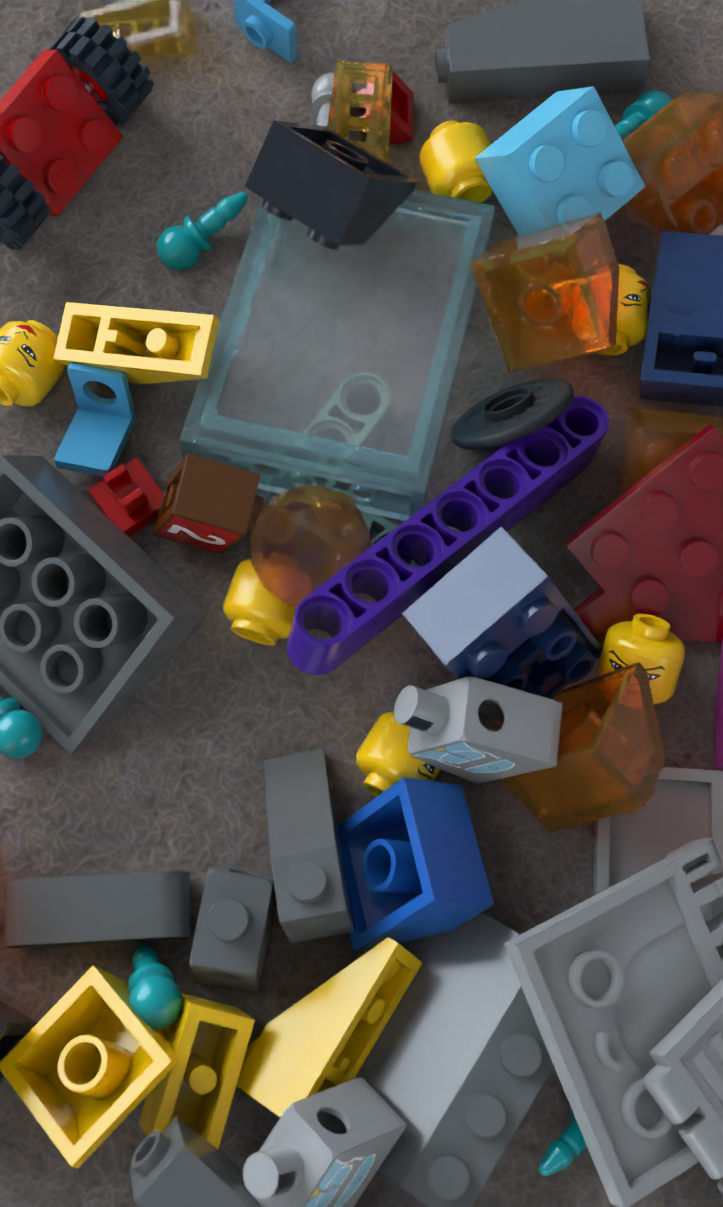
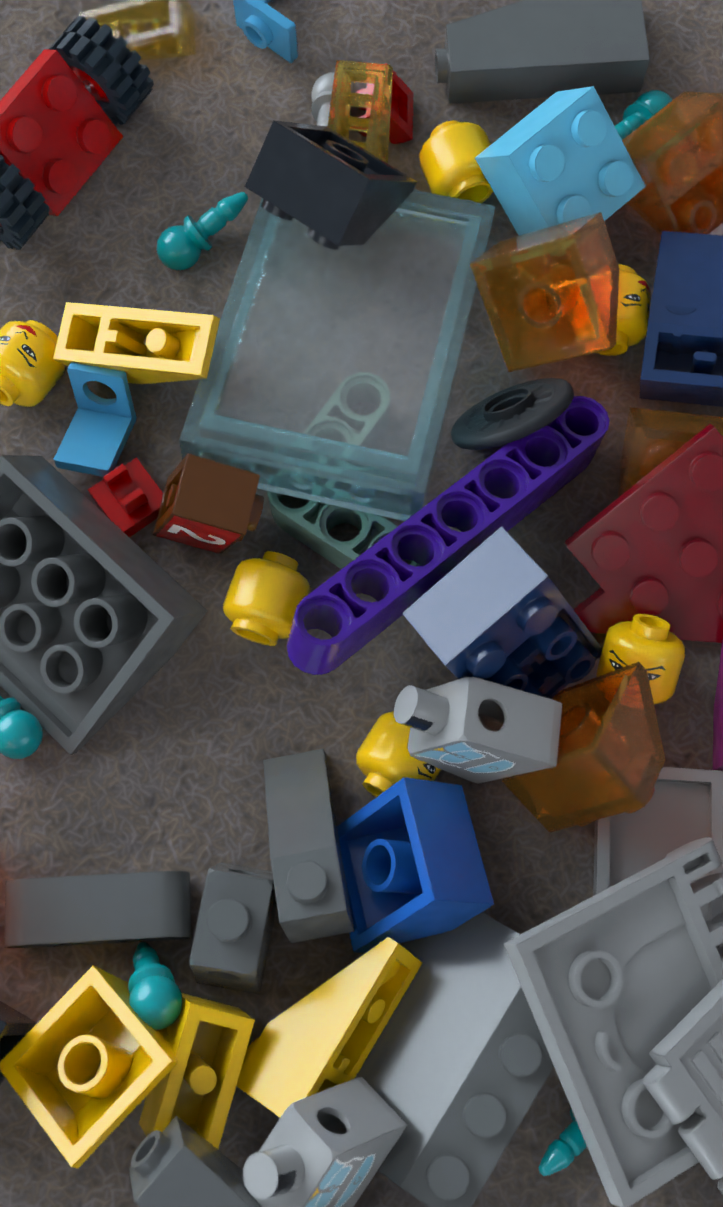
(306, 540): clear orange dish -> none

